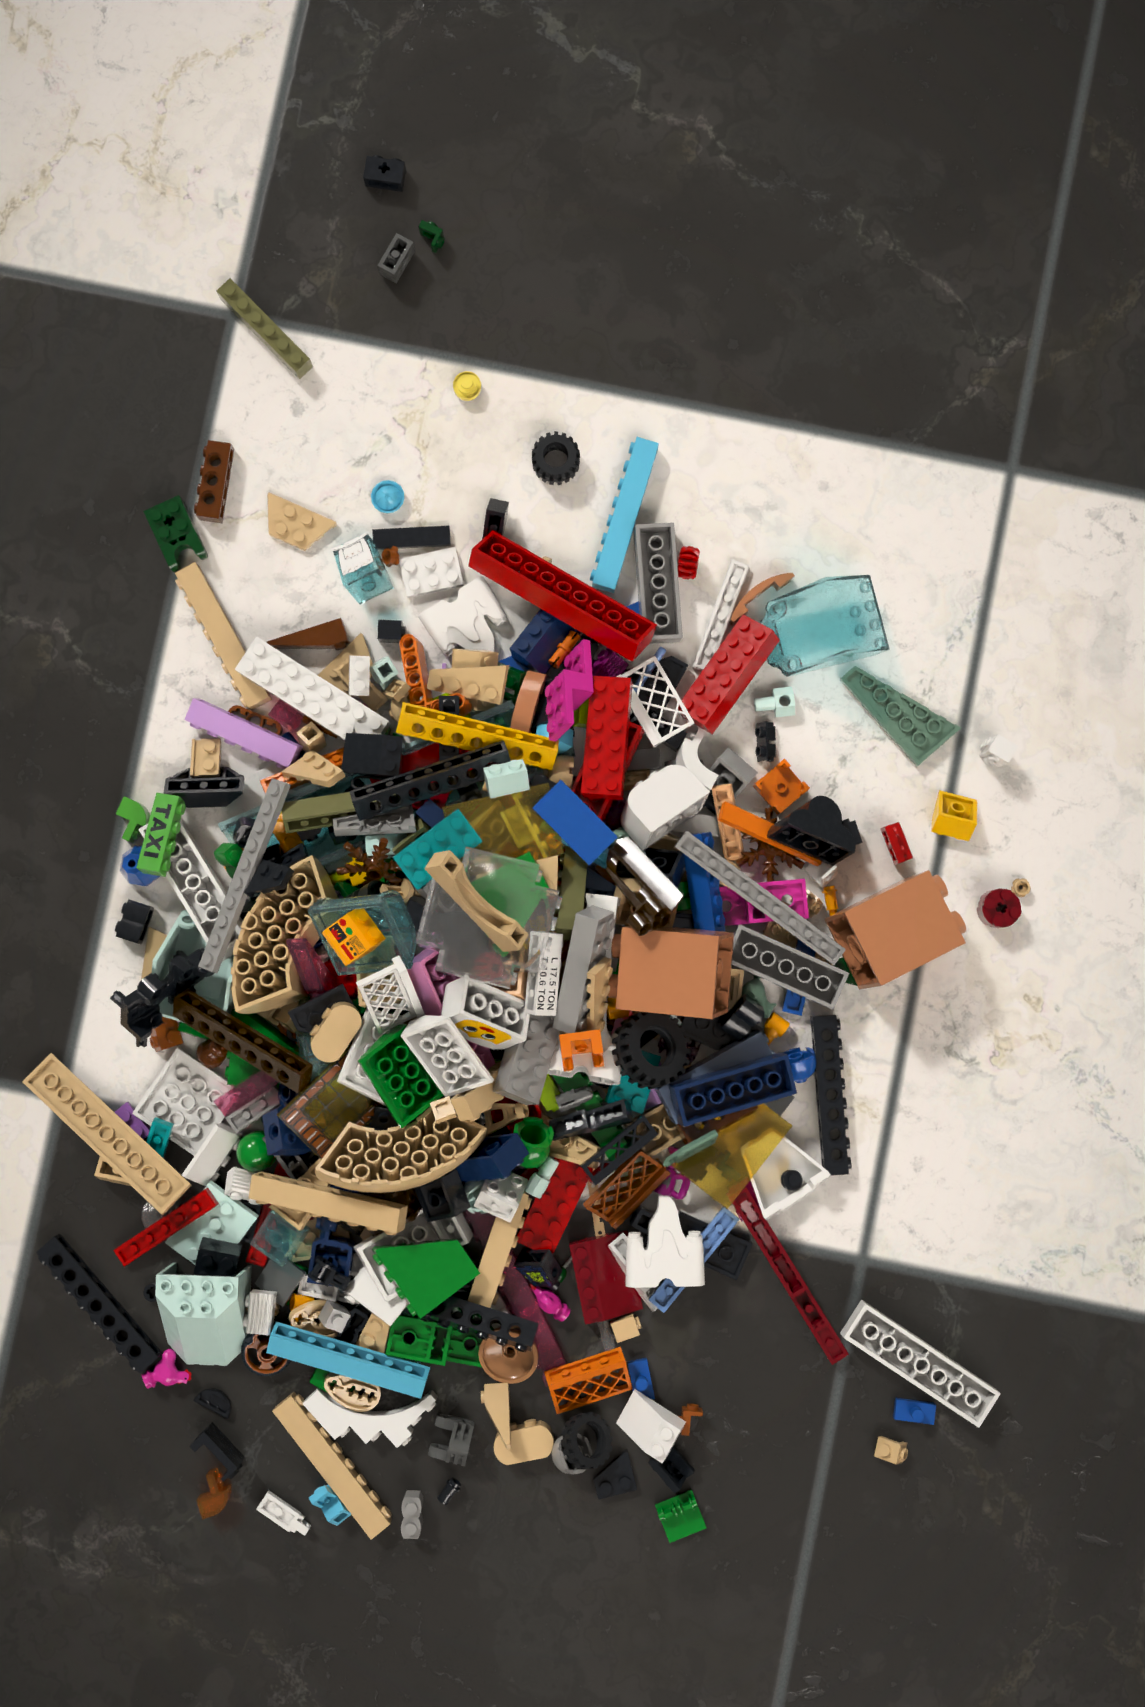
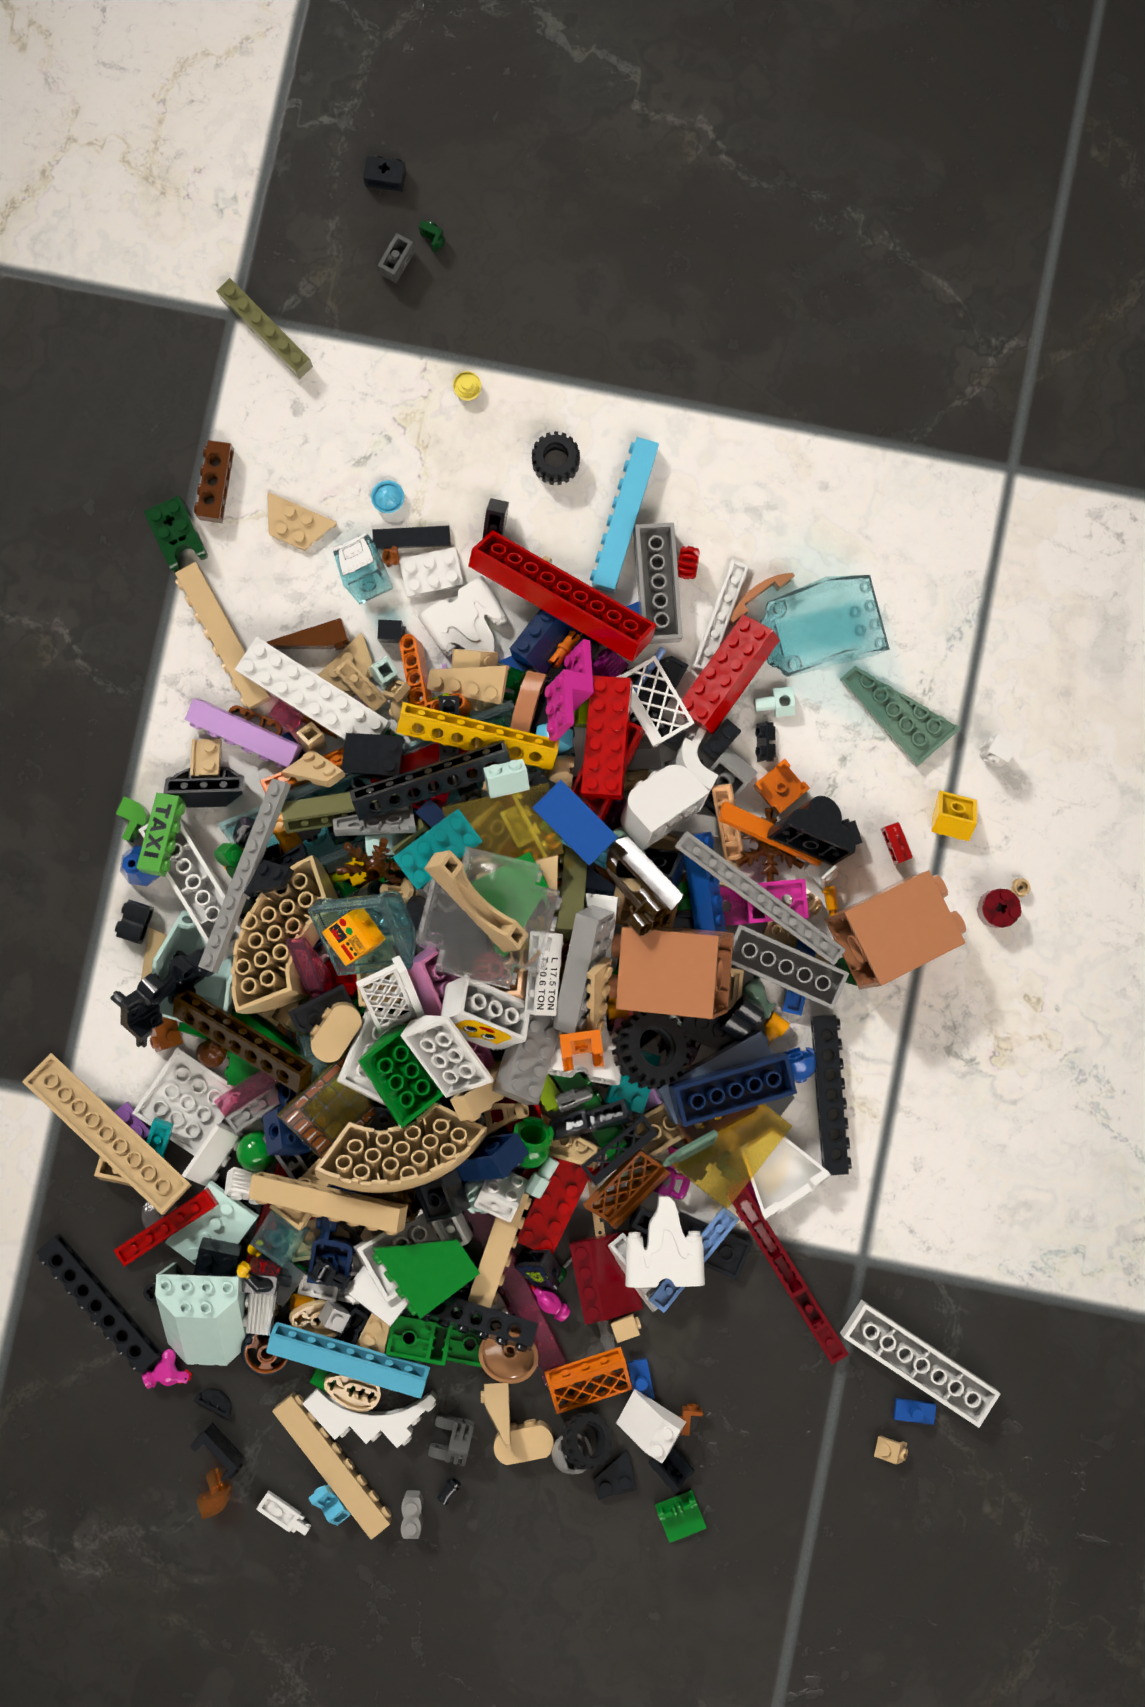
(262, 1275): none -> black torso
(359, 675): white brick -> none
(443, 1109): tan plate -> none
(720, 740): none -> black brick
(791, 1179): black wheel -> none

